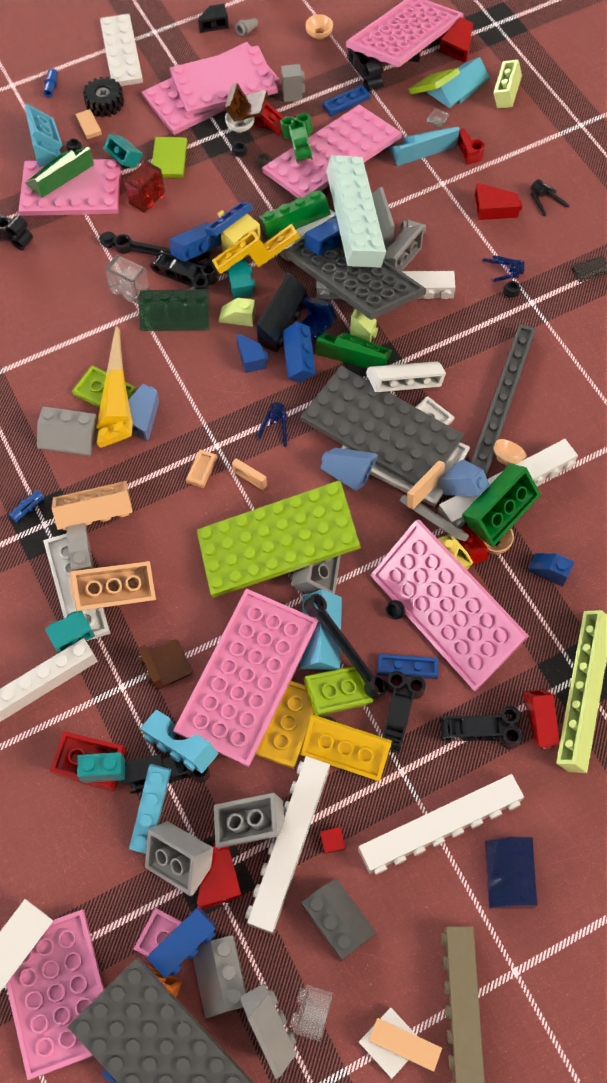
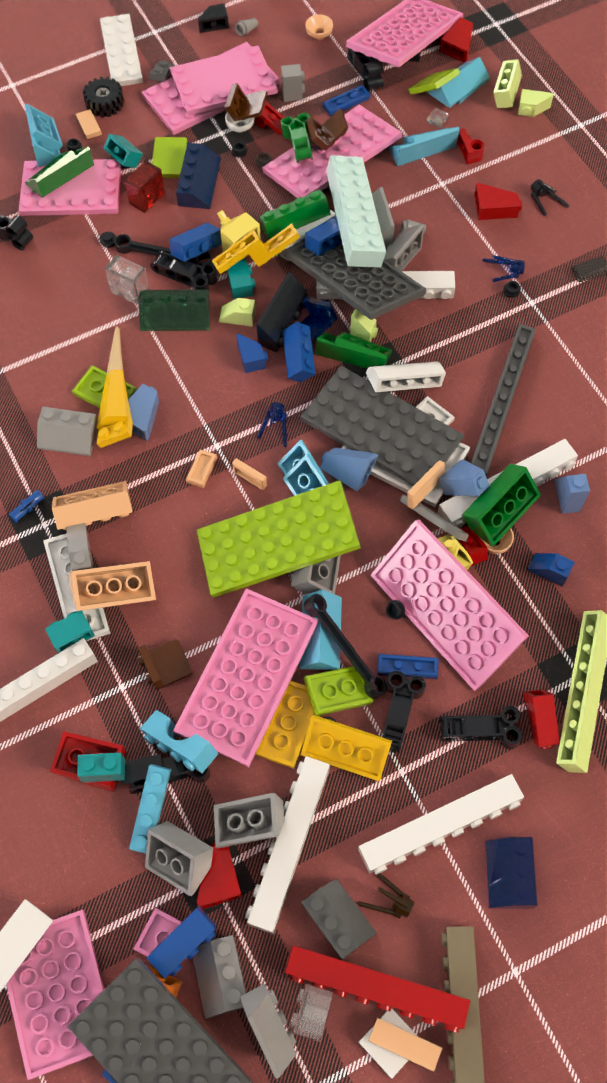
(50, 82): blue pin -> none
(161, 71): none -> dark grey plate
(197, 177): none -> dark blue slope
(228, 218): blue tile -> none
(301, 470): none -> medium azure slope
(329, 132): none -> reddish brown bracket
(332, 840): red tile -> none
(379, 988): none -> red brick
(402, 903): none -> dark brown plant
(508, 452): light nougat piece -> none
(534, 102): none -> yellowish green slope
(572, 492): none -> medium blue slope

